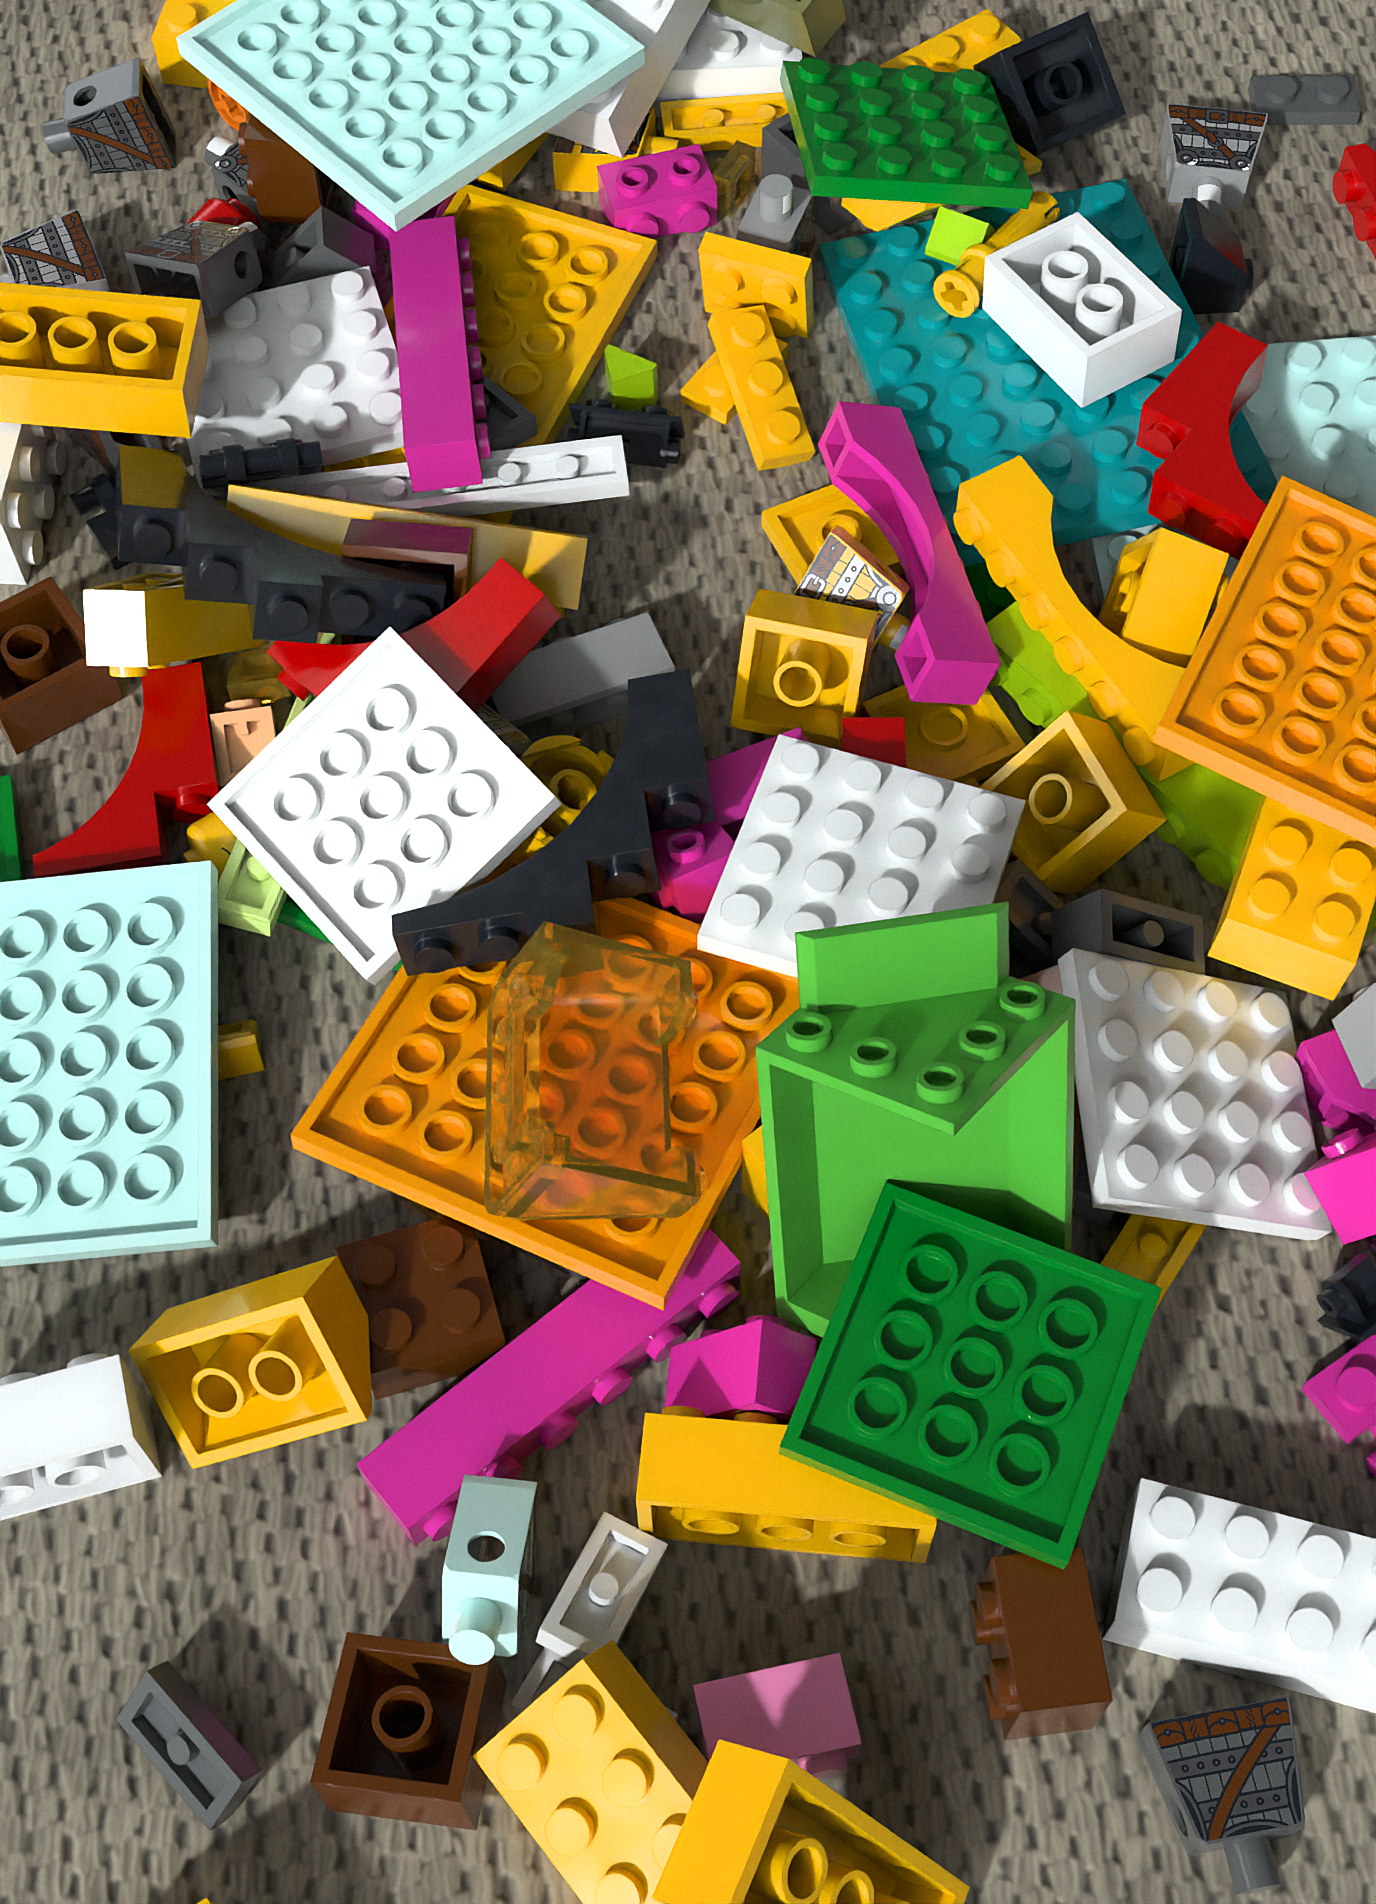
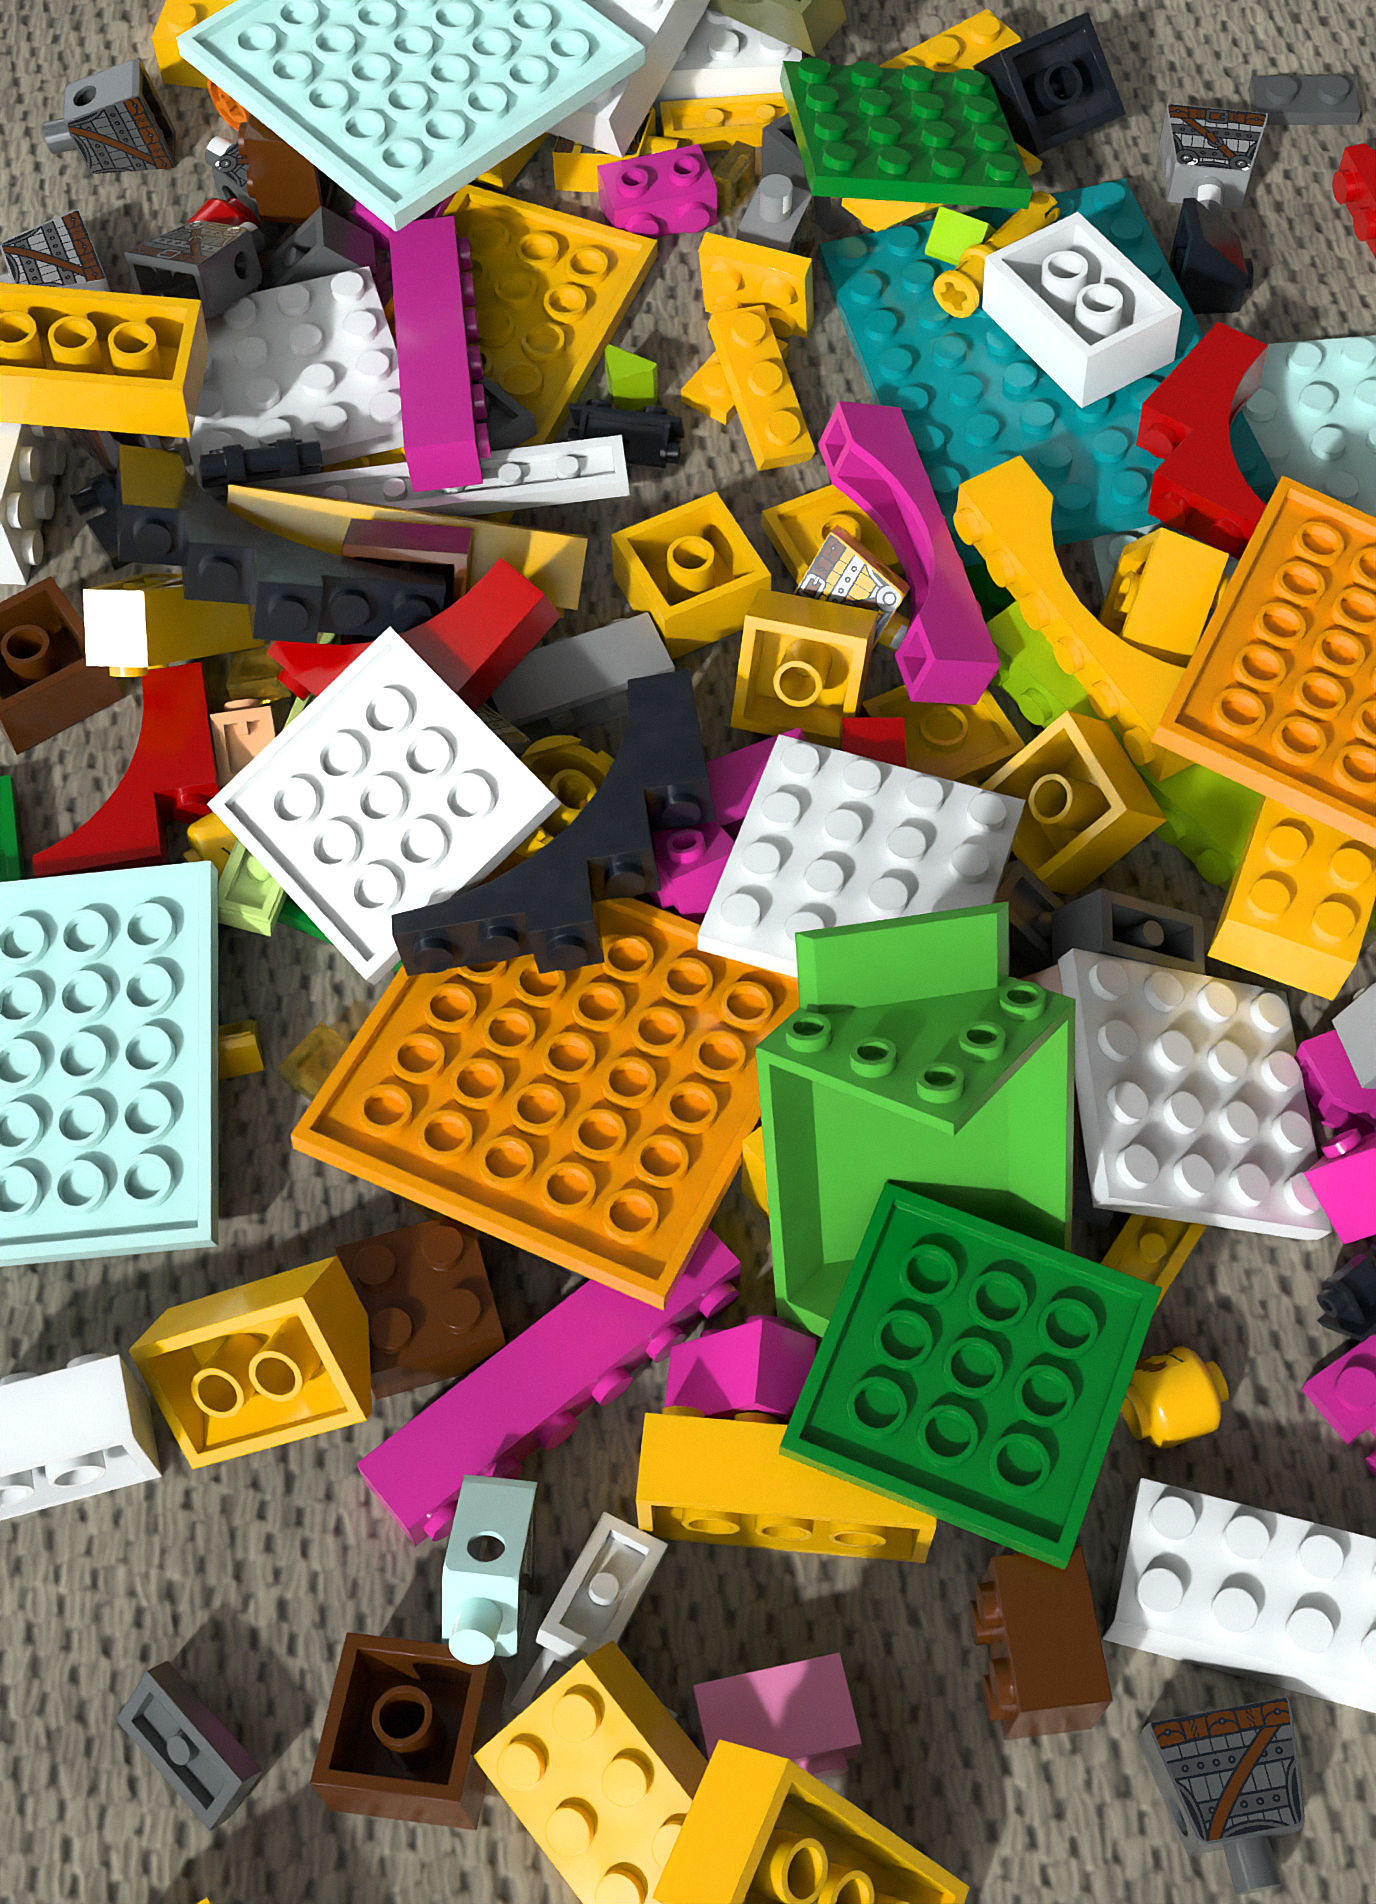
(313, 1060): none -> clear yellow plate
(585, 1082): clear yellow windscreen -> none
(689, 573): none -> yellow brick
(1174, 1398): none -> yellow head

